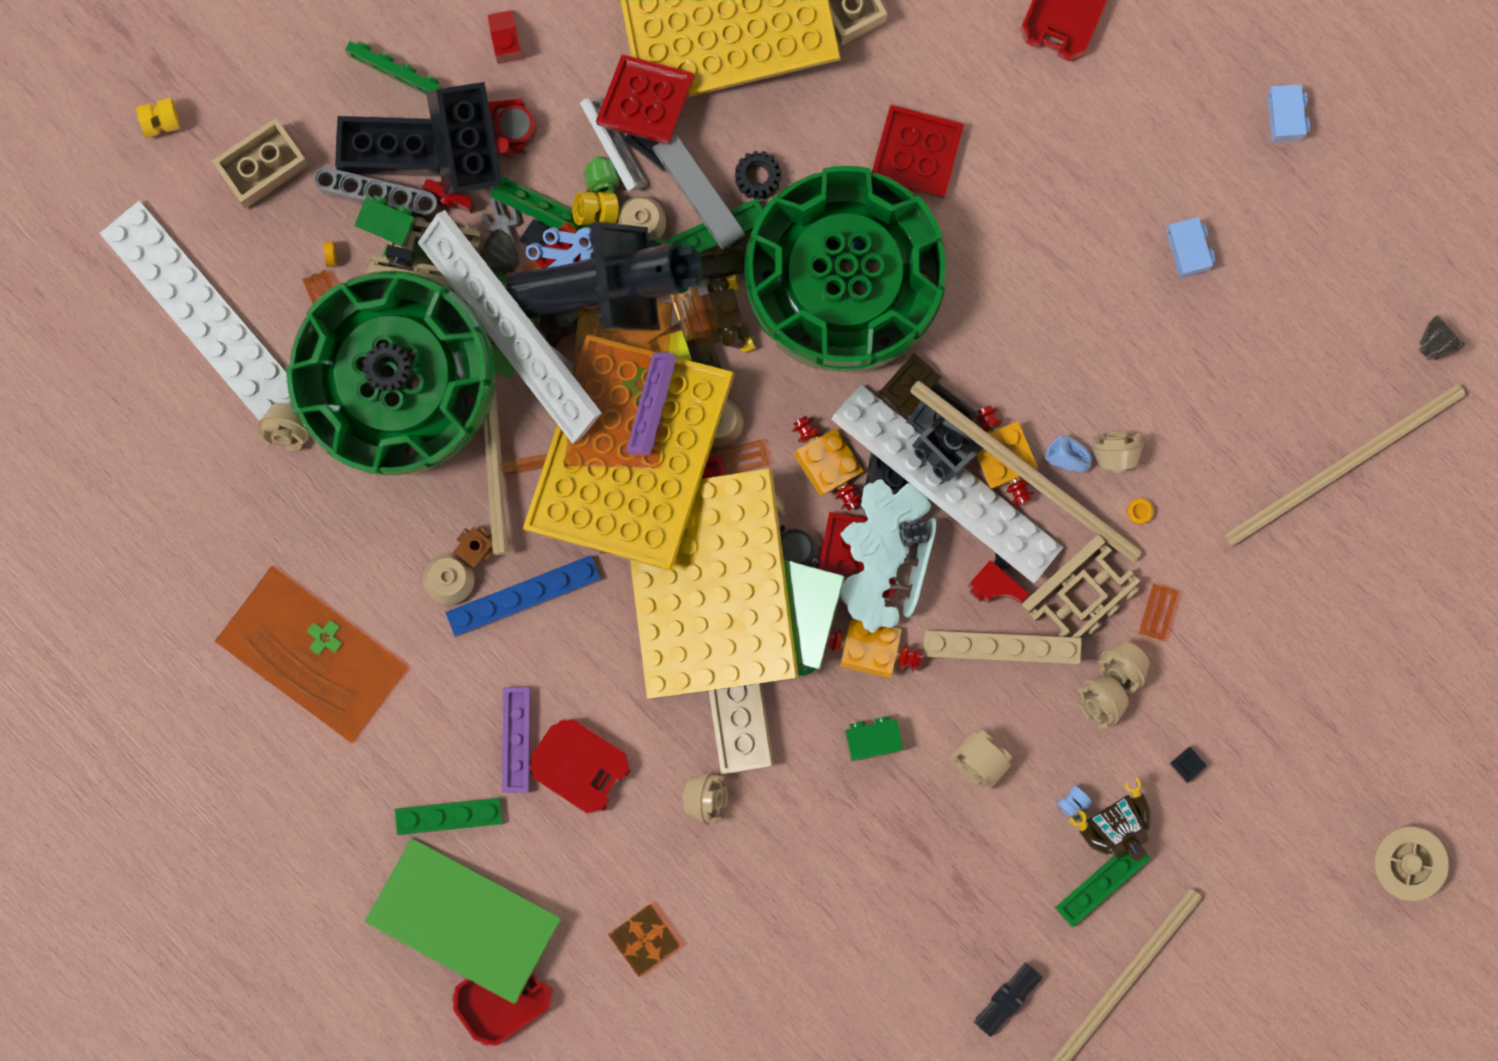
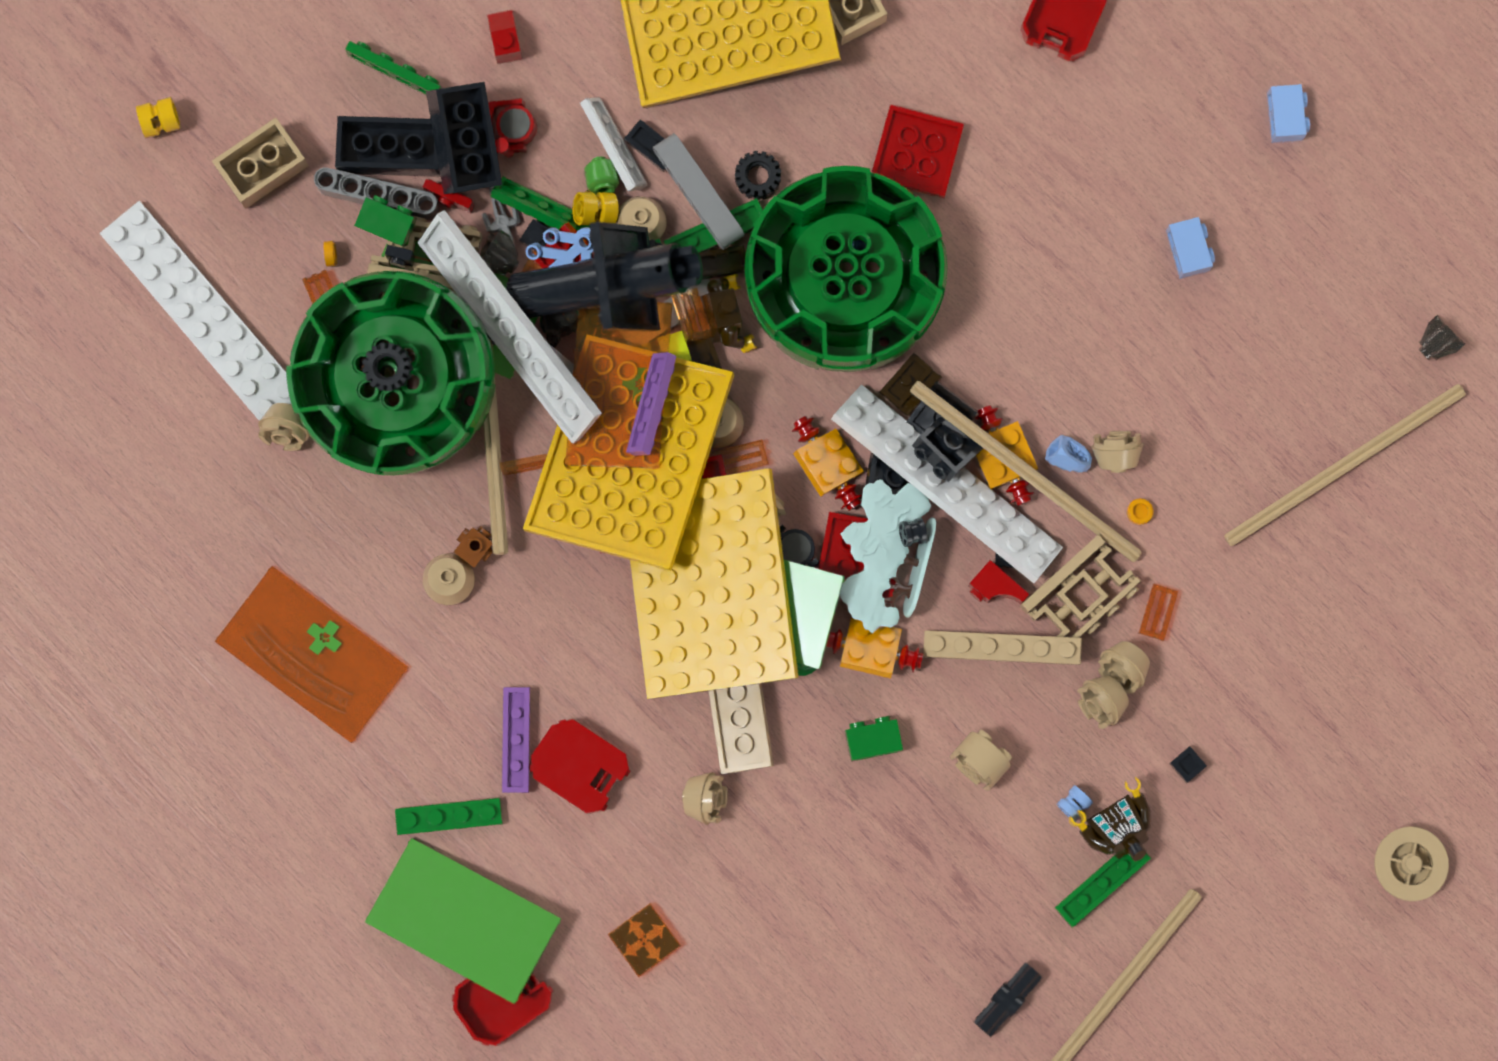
(523, 596): blue plate -> none
(645, 99): red plate -> none

